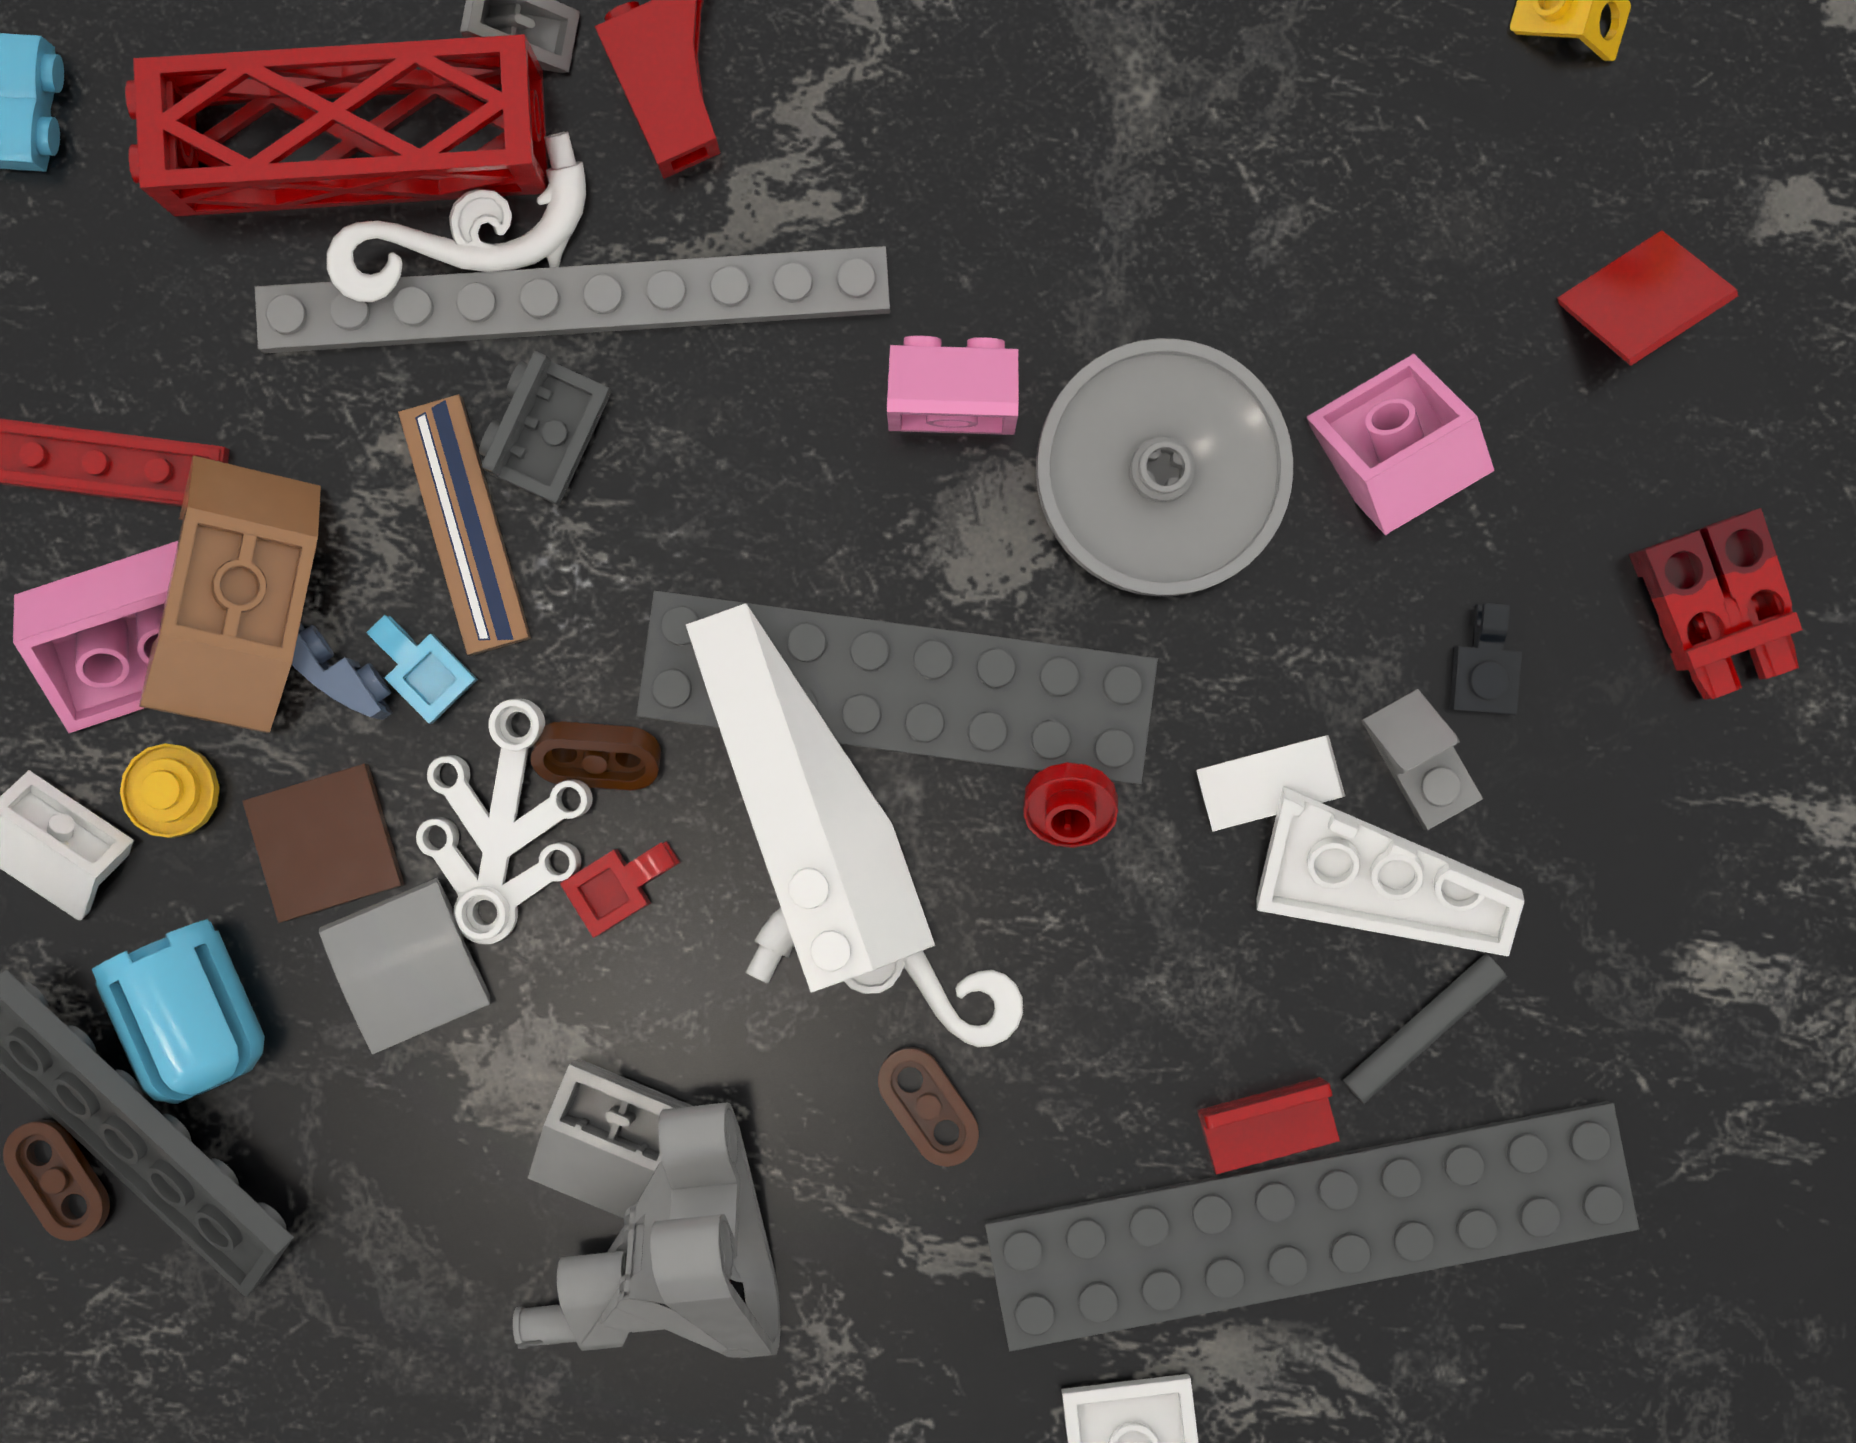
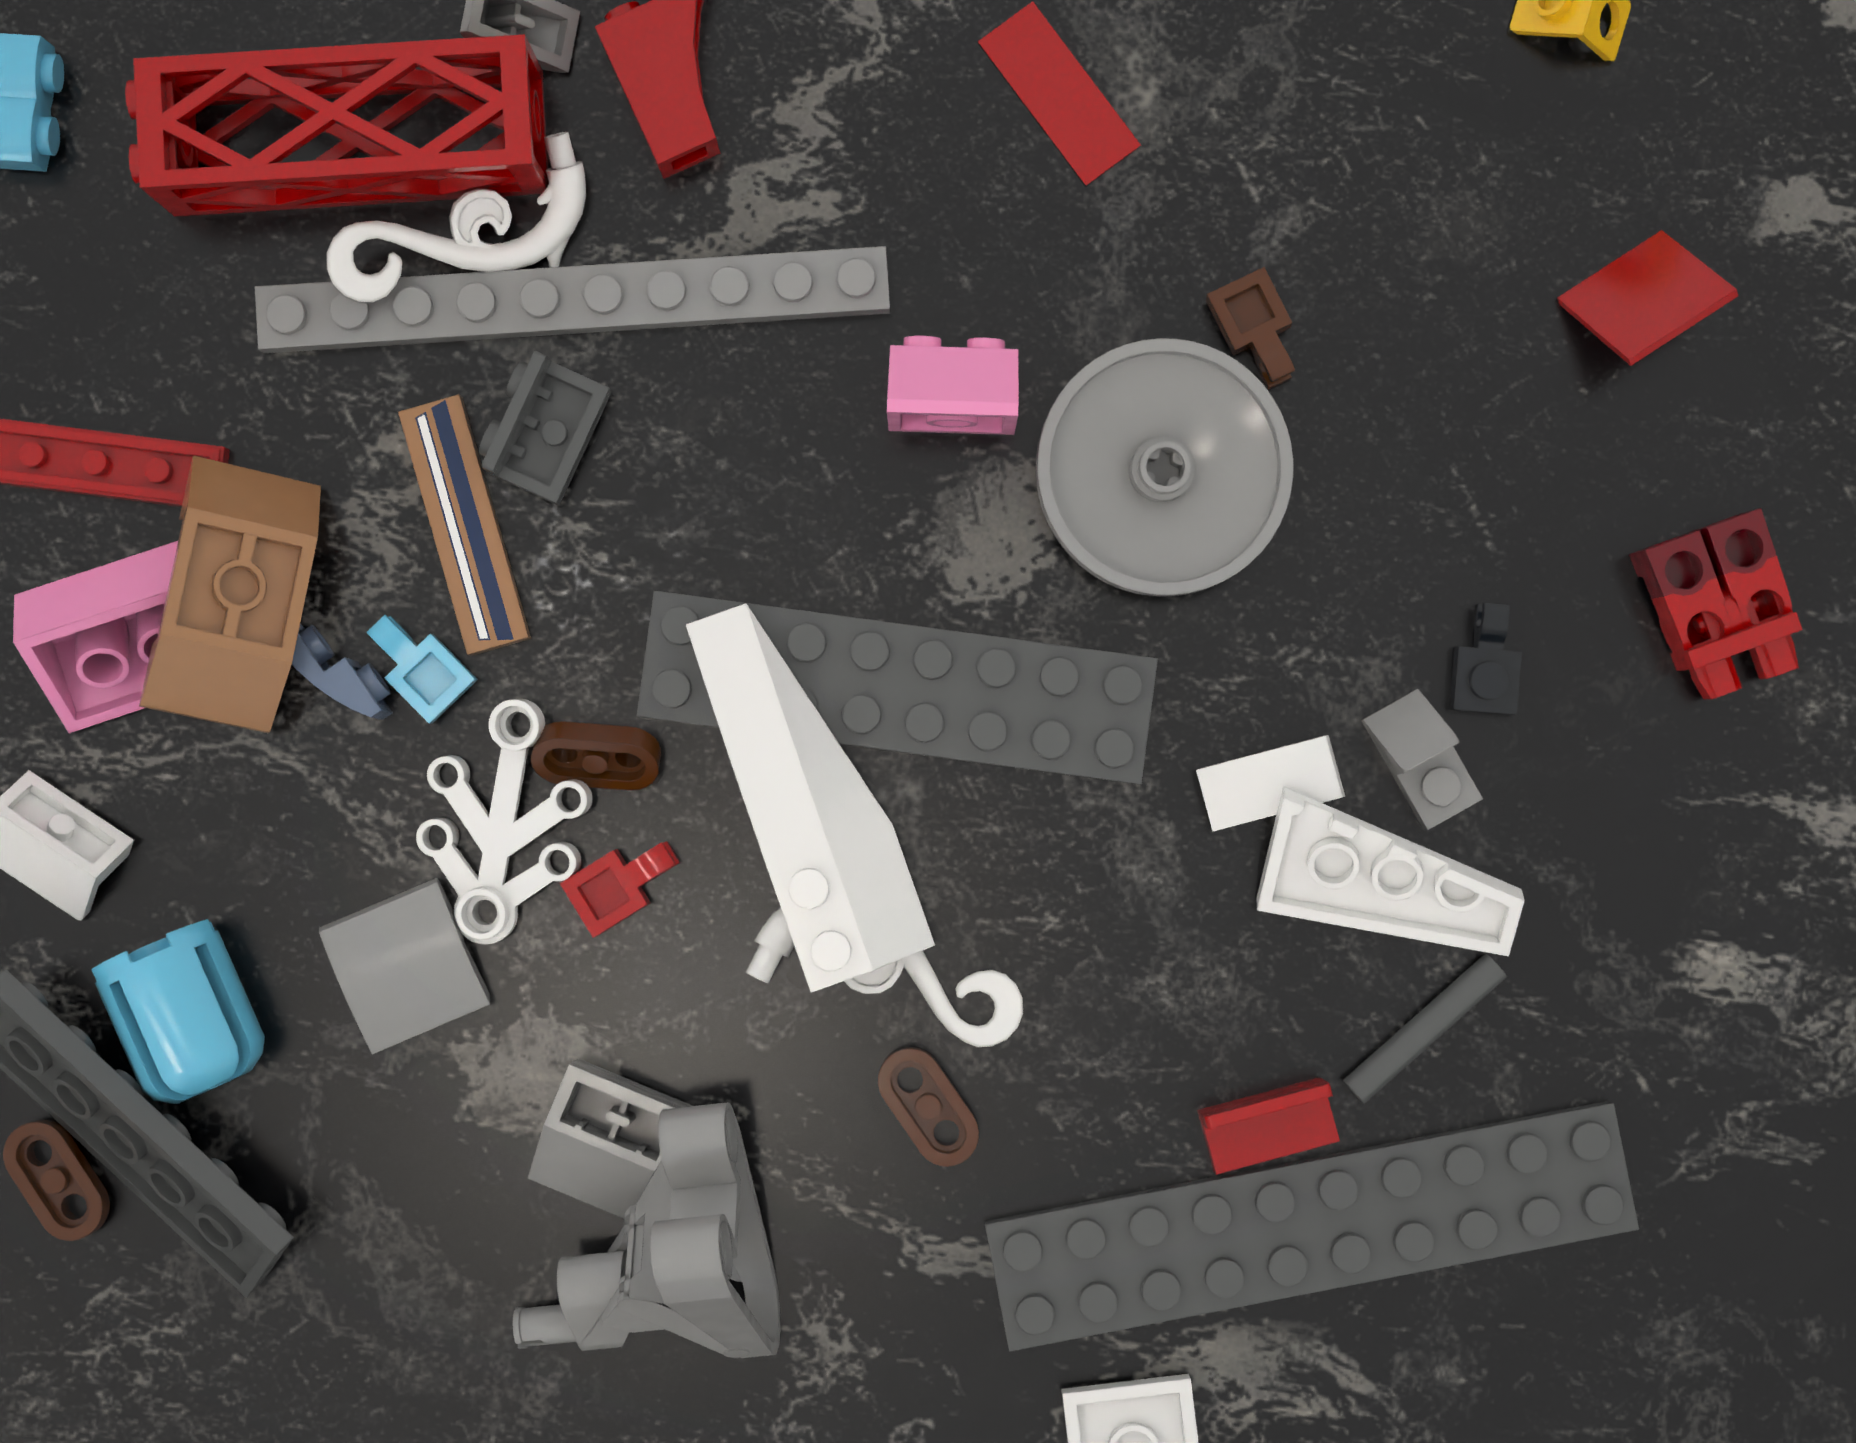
(169, 790): yellow plate -> none
(323, 843): reddish brown tile -> none
(1059, 93): none -> red sticker
(1070, 805): red plate -> none
(1252, 318): none -> reddish brown plate
(1402, 443): bright pink slope -> none

